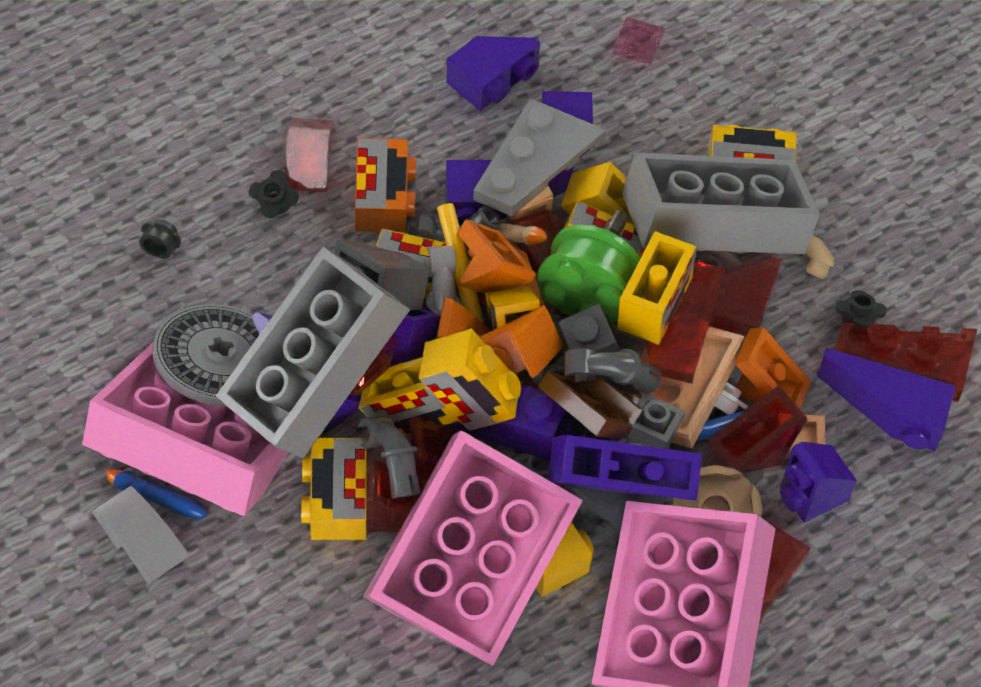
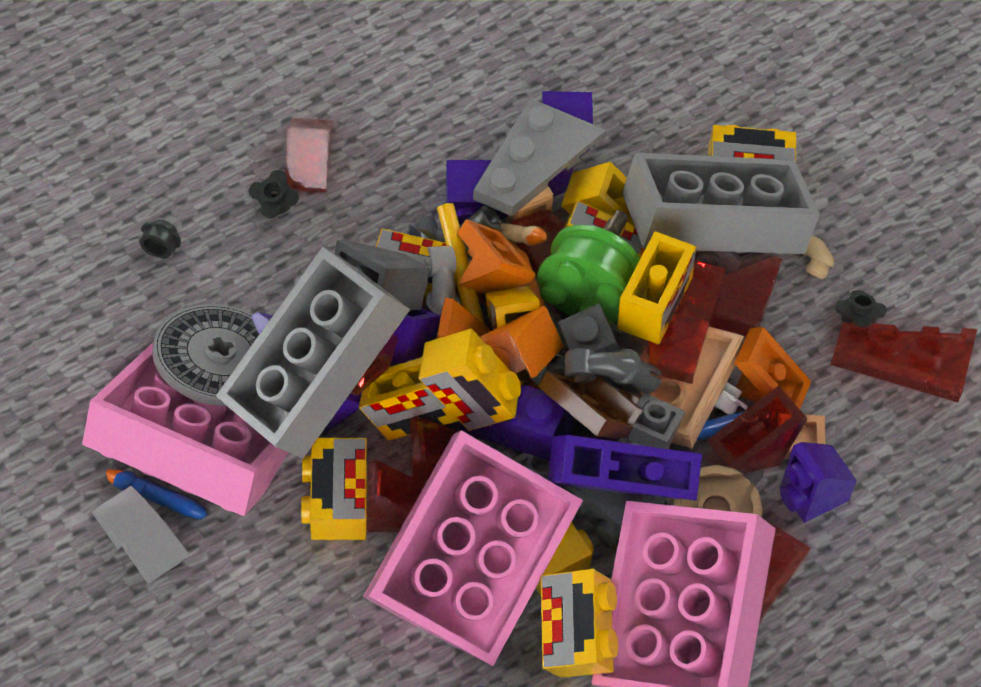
(382, 185): brick -> none
(398, 455): dark grey piece -> none
(491, 66): dark purple slope -> none
(578, 623): none -> brick
(638, 41): clear pink tile -> none
(894, 399): dark purple slope -> none

